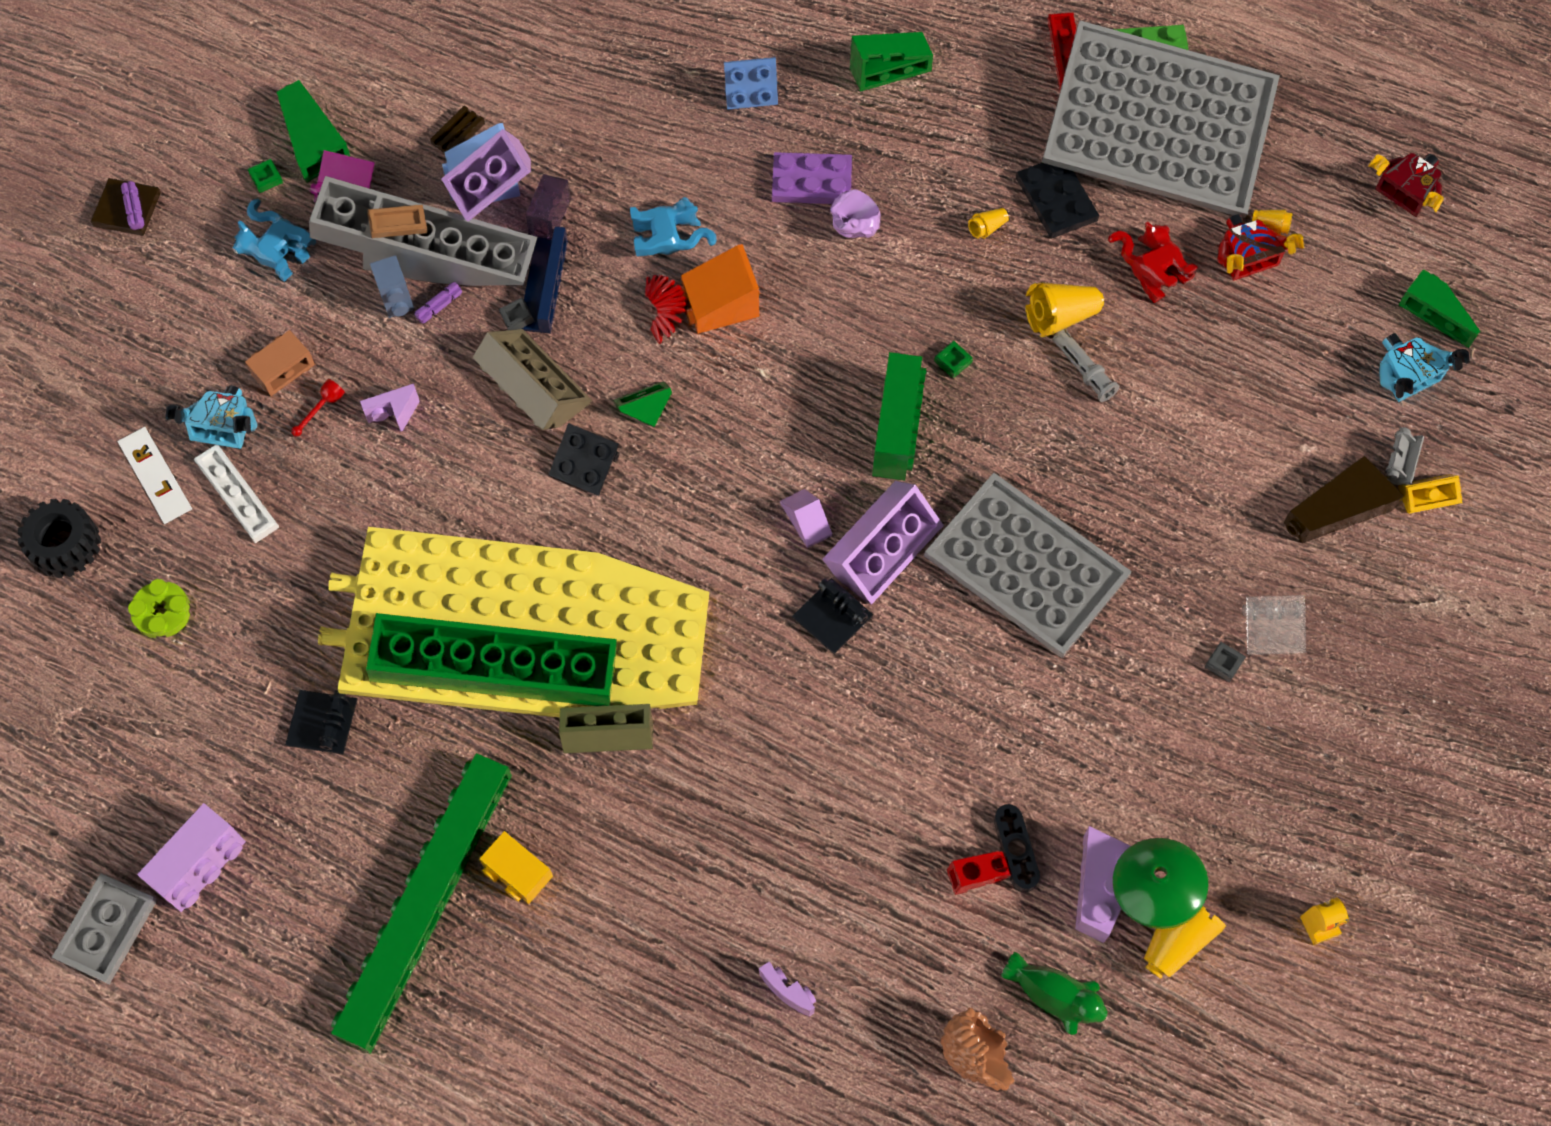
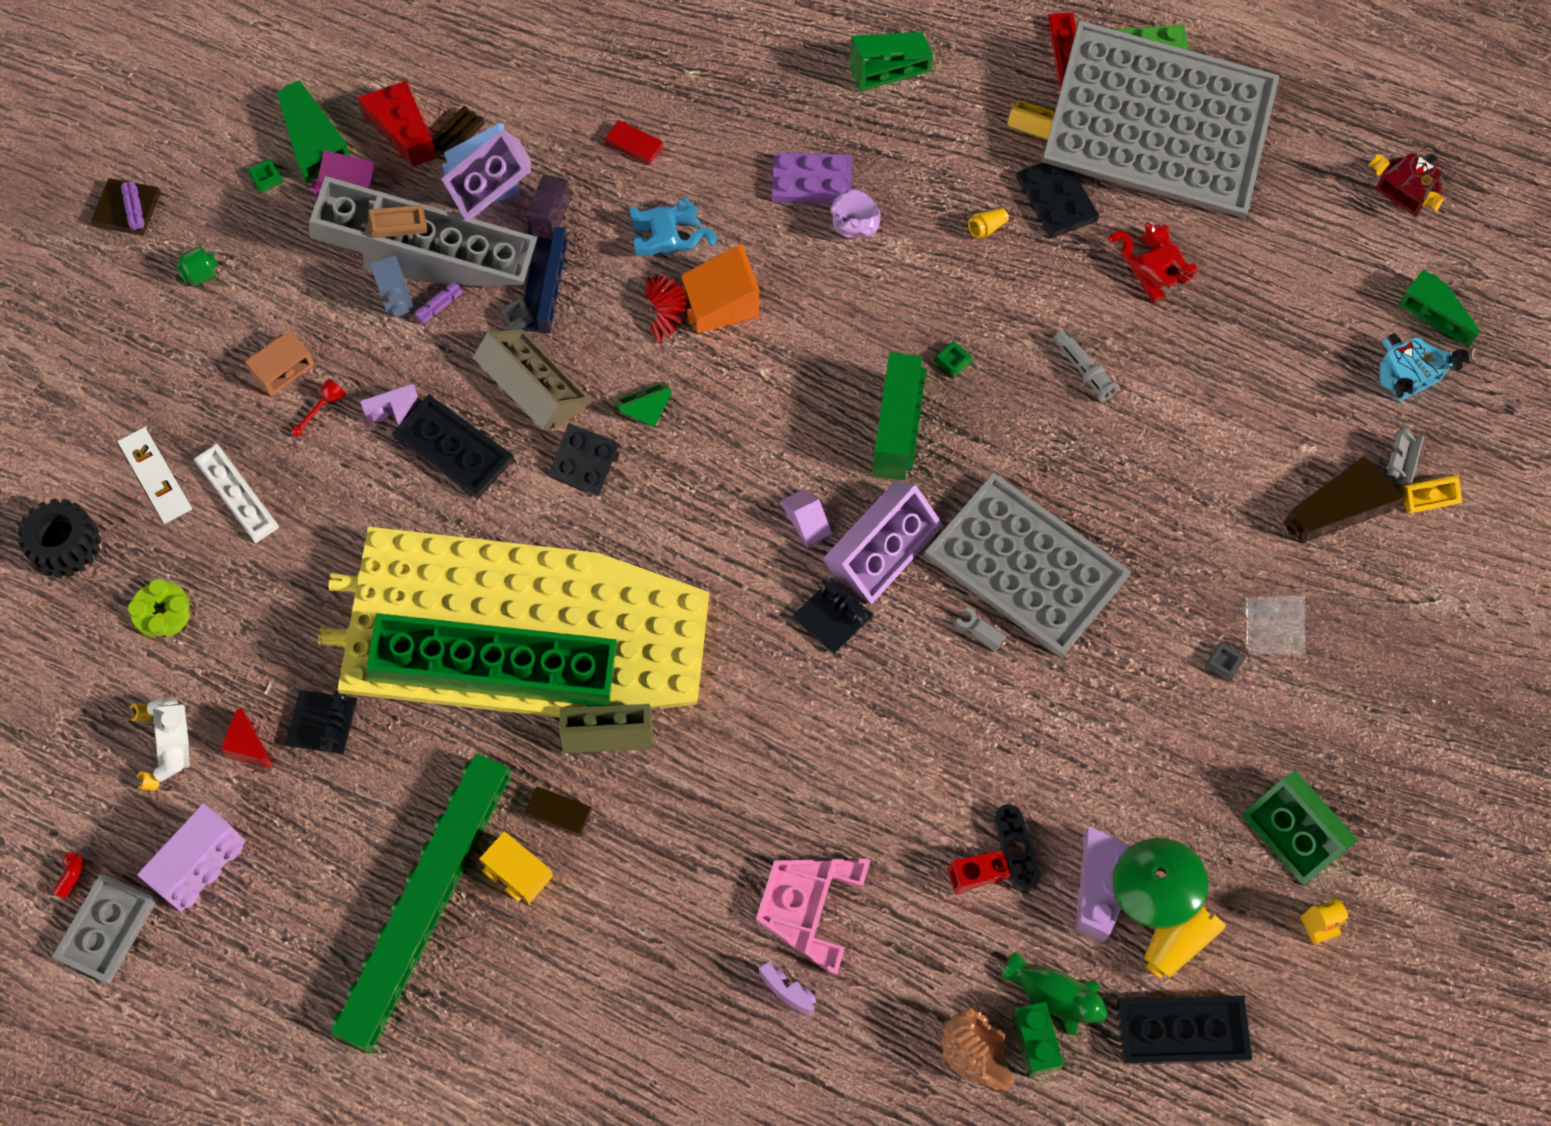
(74, 866): none -> red arm
(170, 739): none -> white torso
(197, 266): none -> green head
(216, 418): medium azure torso -> none
(244, 743): none -> red slope
(274, 243): dark azure animal -> none
(400, 121): none -> red wedge
(453, 446): none -> black plate
(558, 811): none -> dark brown tile
(634, 142): none -> red tile
(751, 83): medium blue hinge -> none
(796, 900): none -> bright pink wing
(981, 630): none -> light grey bar
(1031, 118): none -> yellow slope
(1037, 1039): none -> green brick
(1060, 306): yellow cone -> none
(1184, 1030): none -> black plate
(1253, 247): torso -> none
(1274, 219): yellow cone -> none
(1299, 827): none -> green slope

